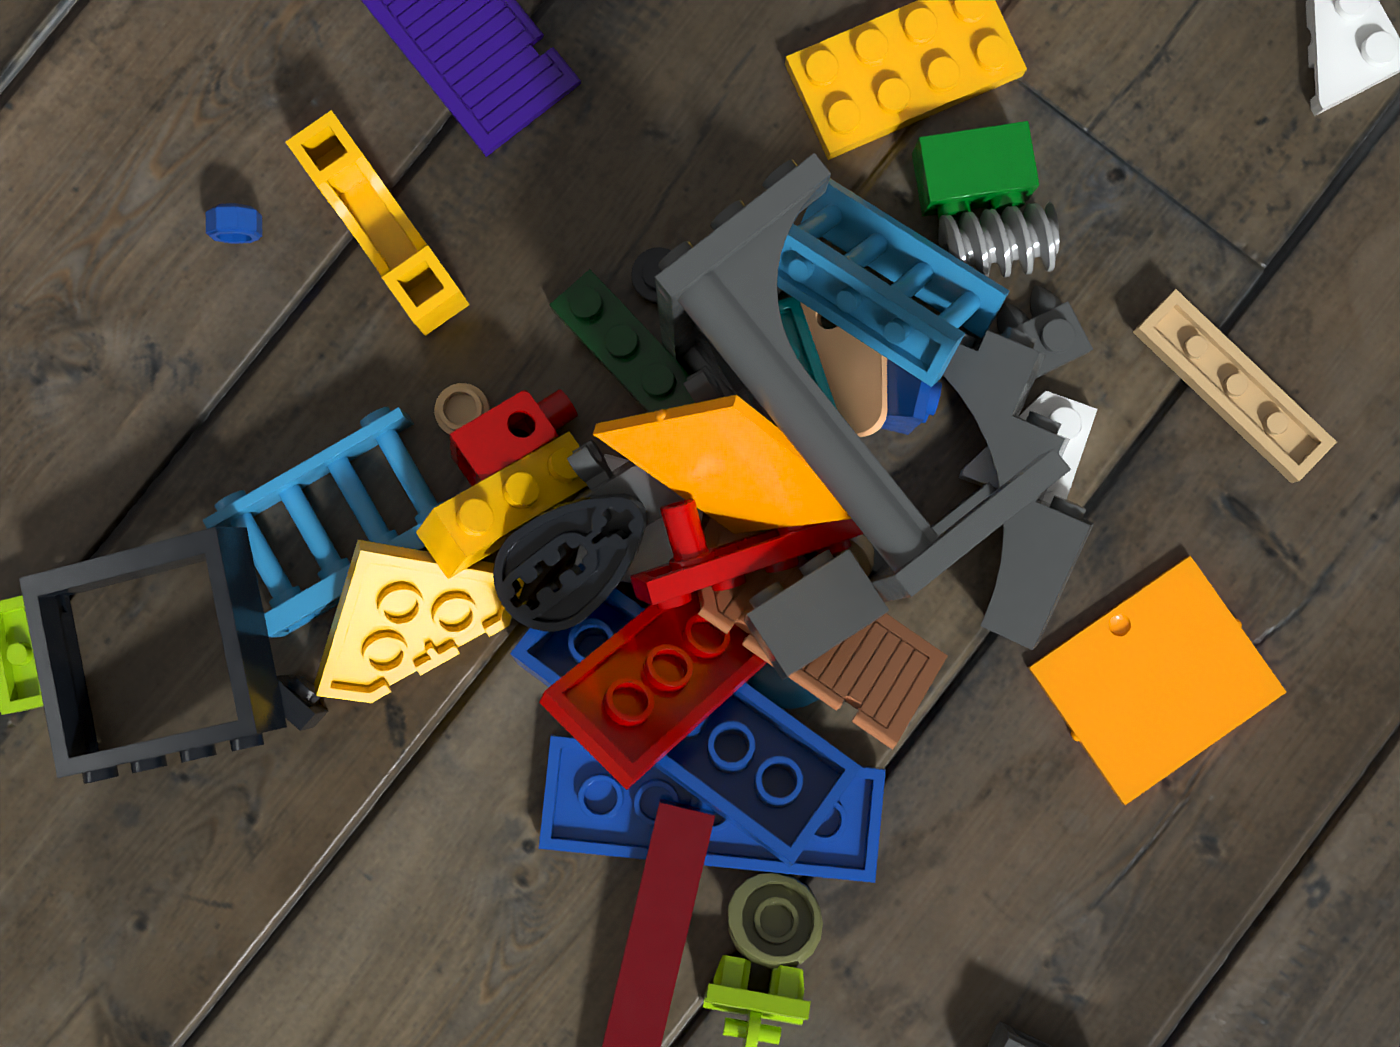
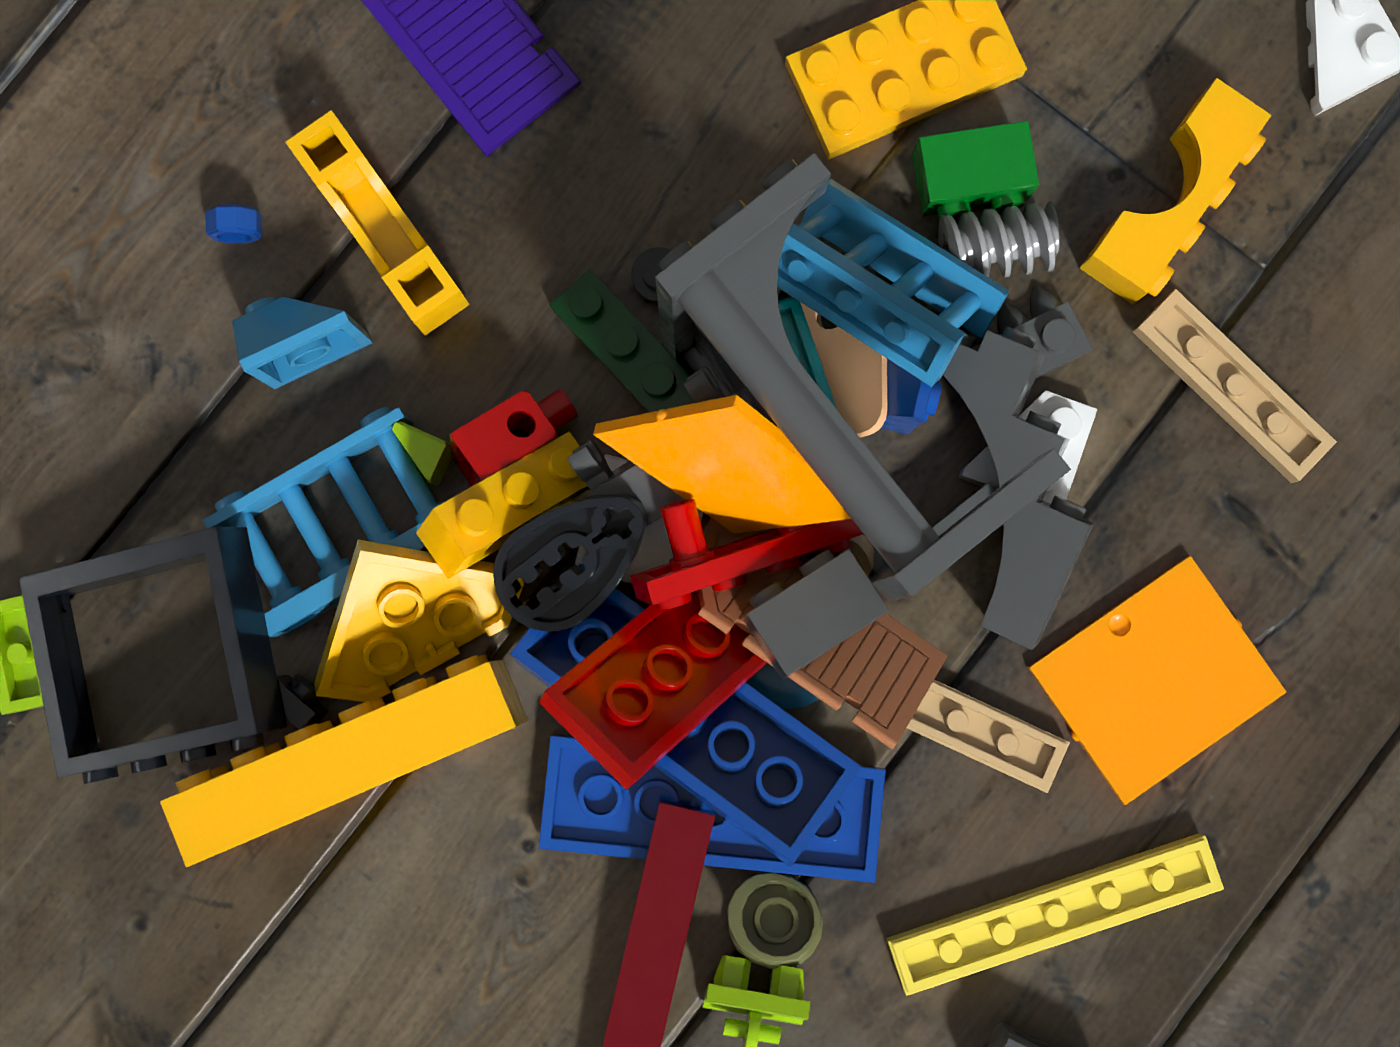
(293, 338): none -> dark azure slope
(335, 763): none -> yellow brick
(427, 451): none -> lime slope
(459, 405): tan plate -> none
(989, 736): none -> tan tile
(1054, 913): none -> light yellow tile
(1210, 142): none -> yellow arch

